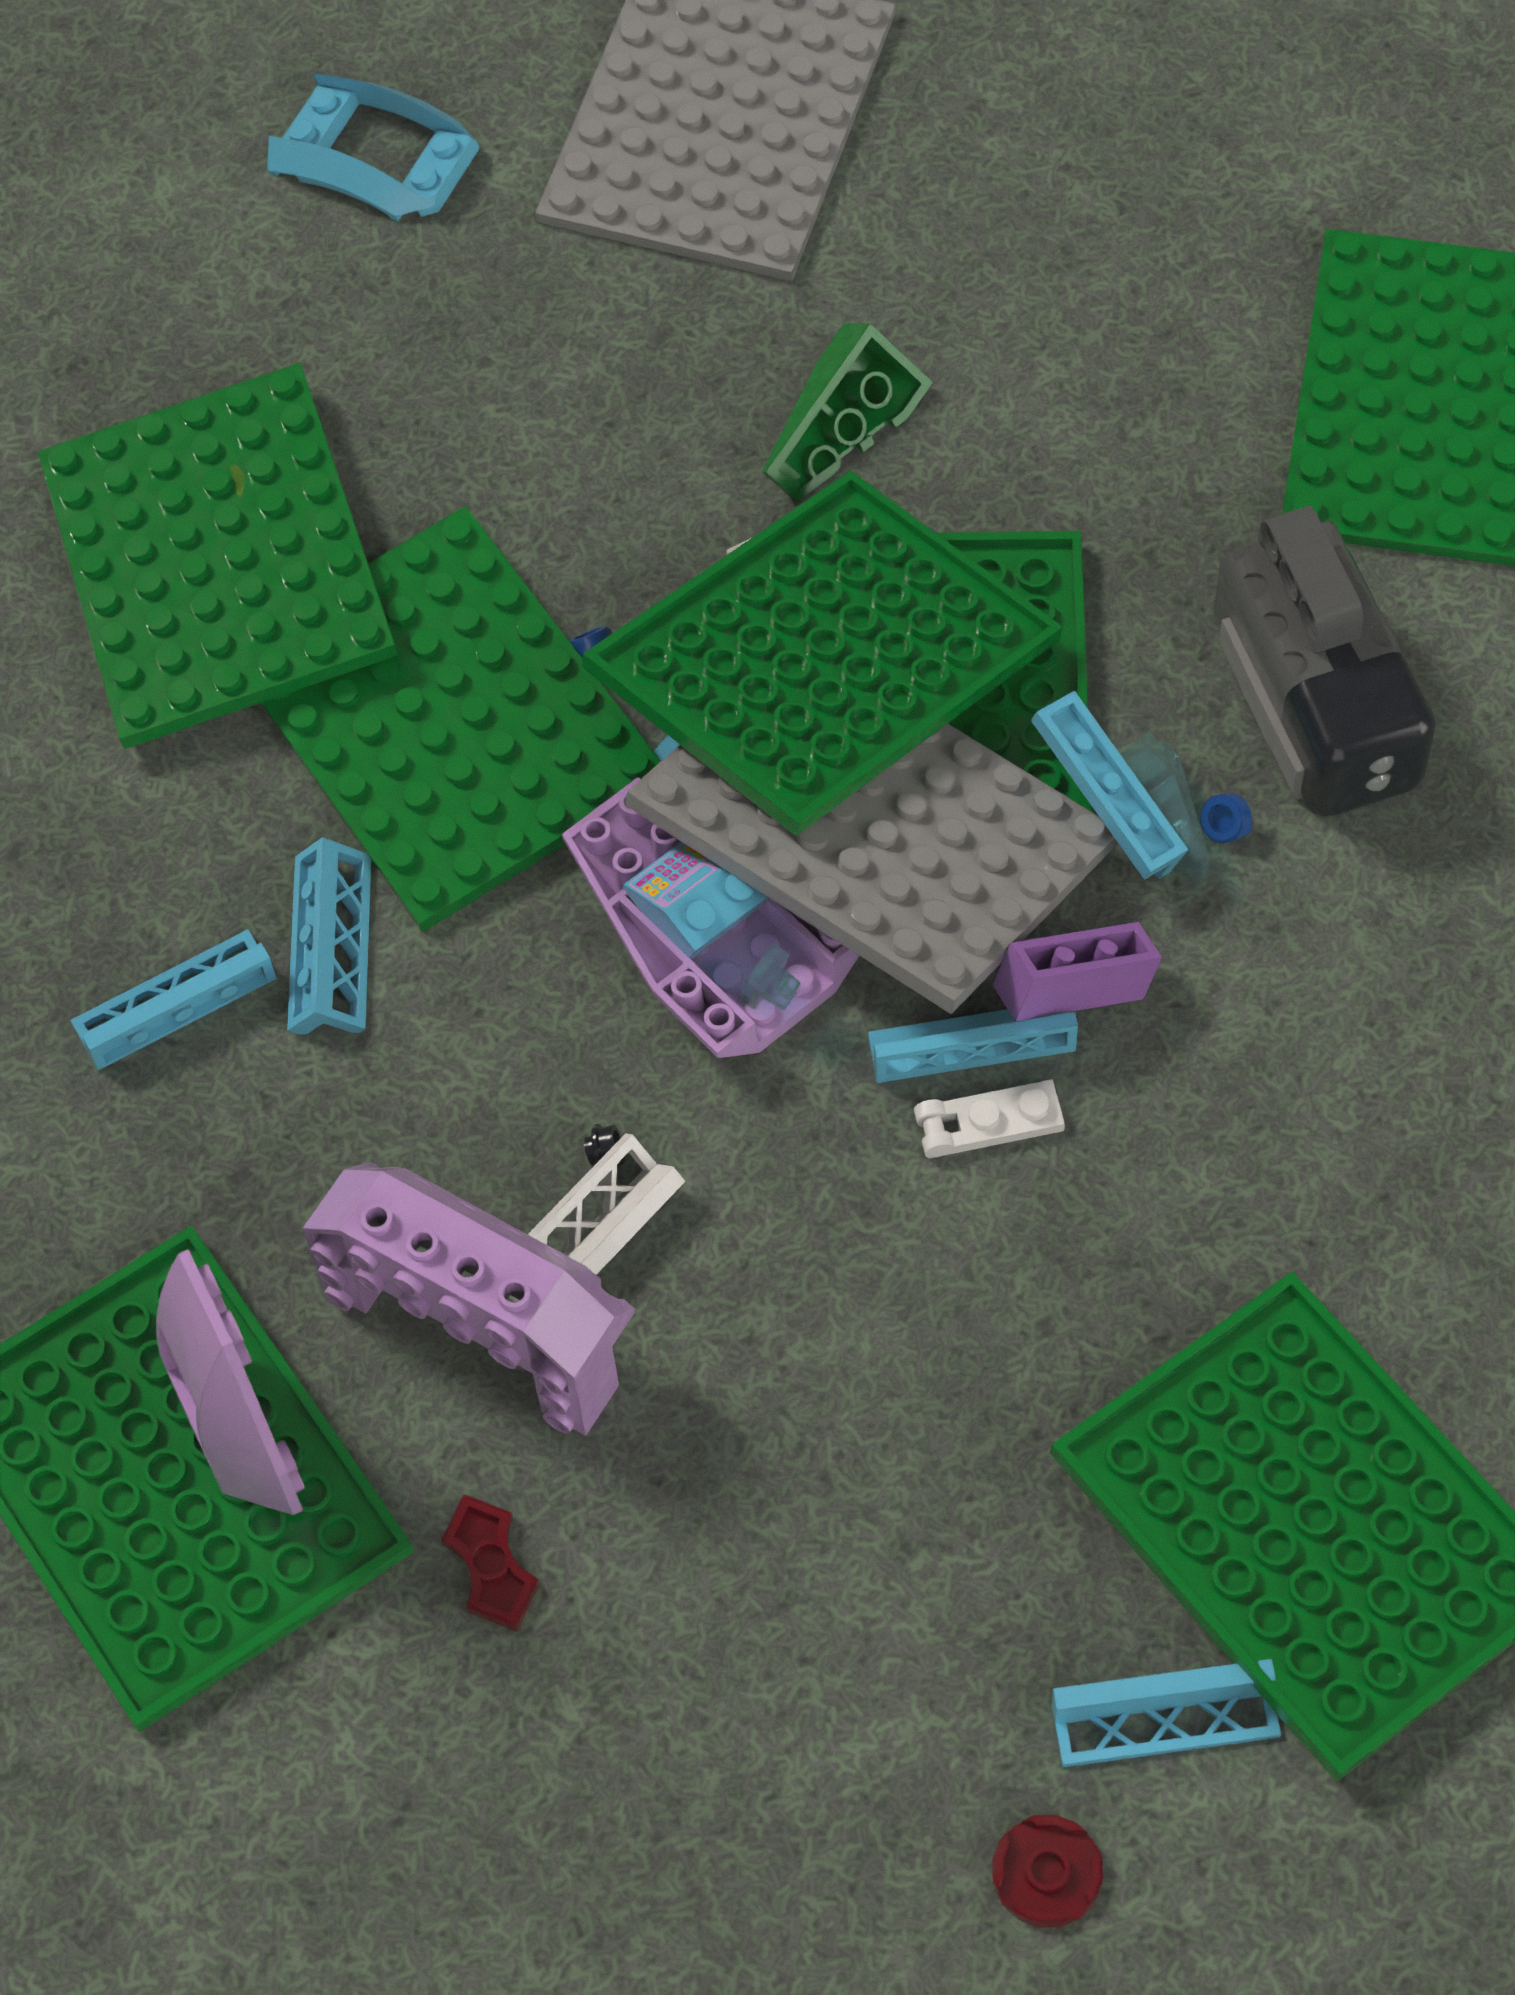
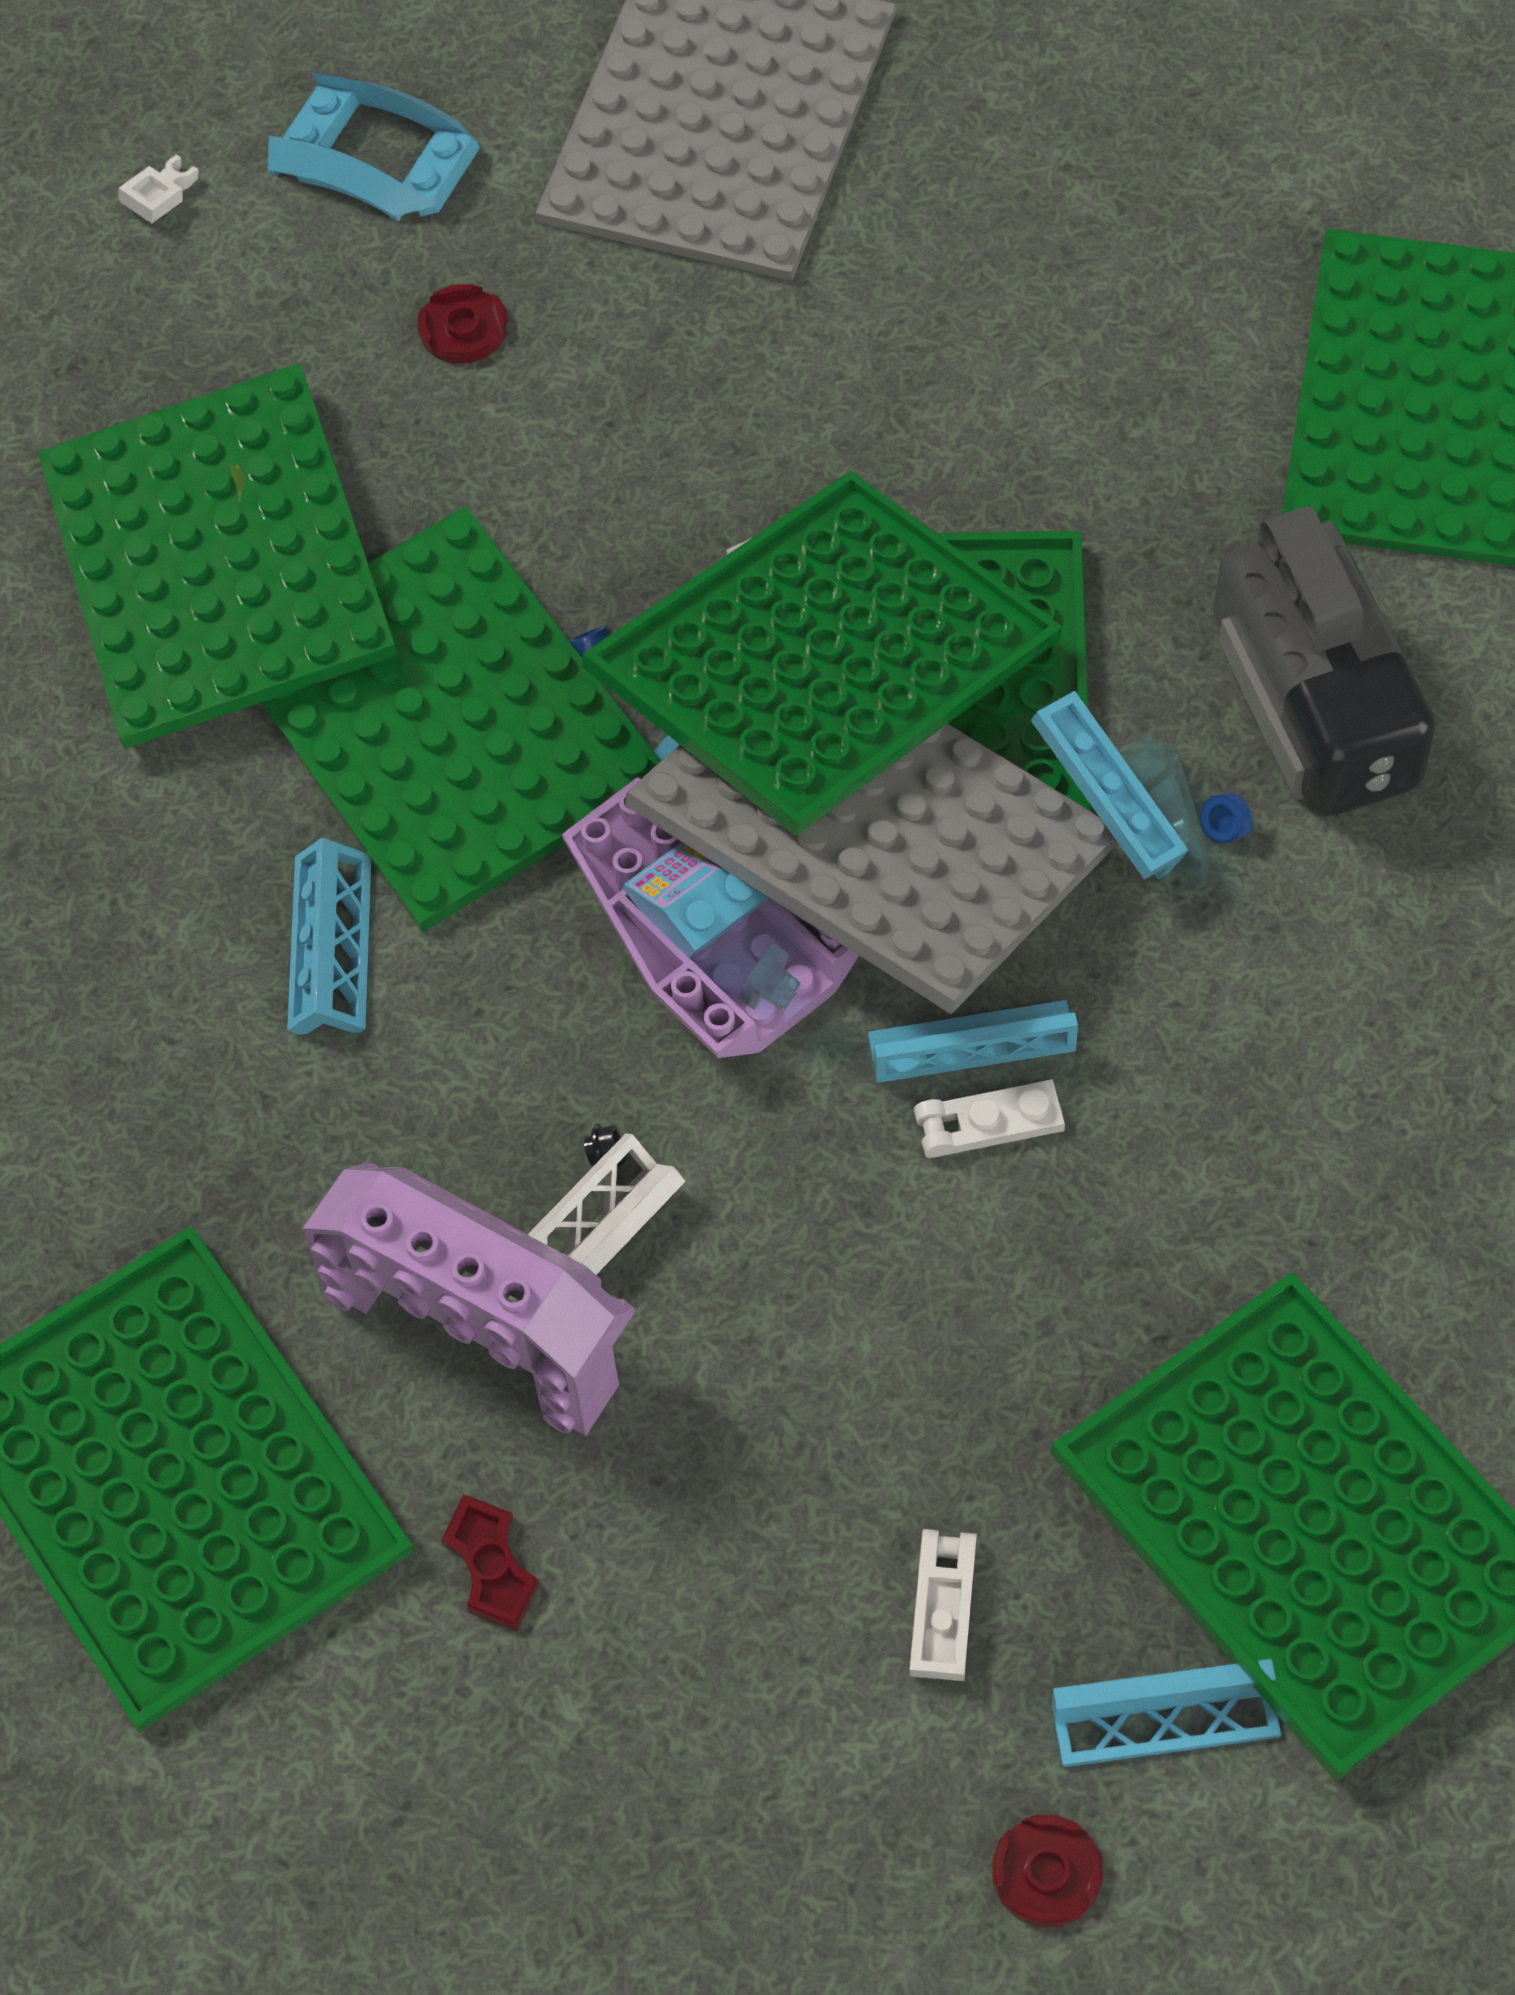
(155, 192): none -> white plate
(178, 1005): medium azure fence -> none
(205, 1365): lavender wedge -> none
(472, 333): none -> dark red tile
(848, 398): green wedge -> none
(943, 1607): none -> white plate
(1076, 971): medium lavender brick -> none

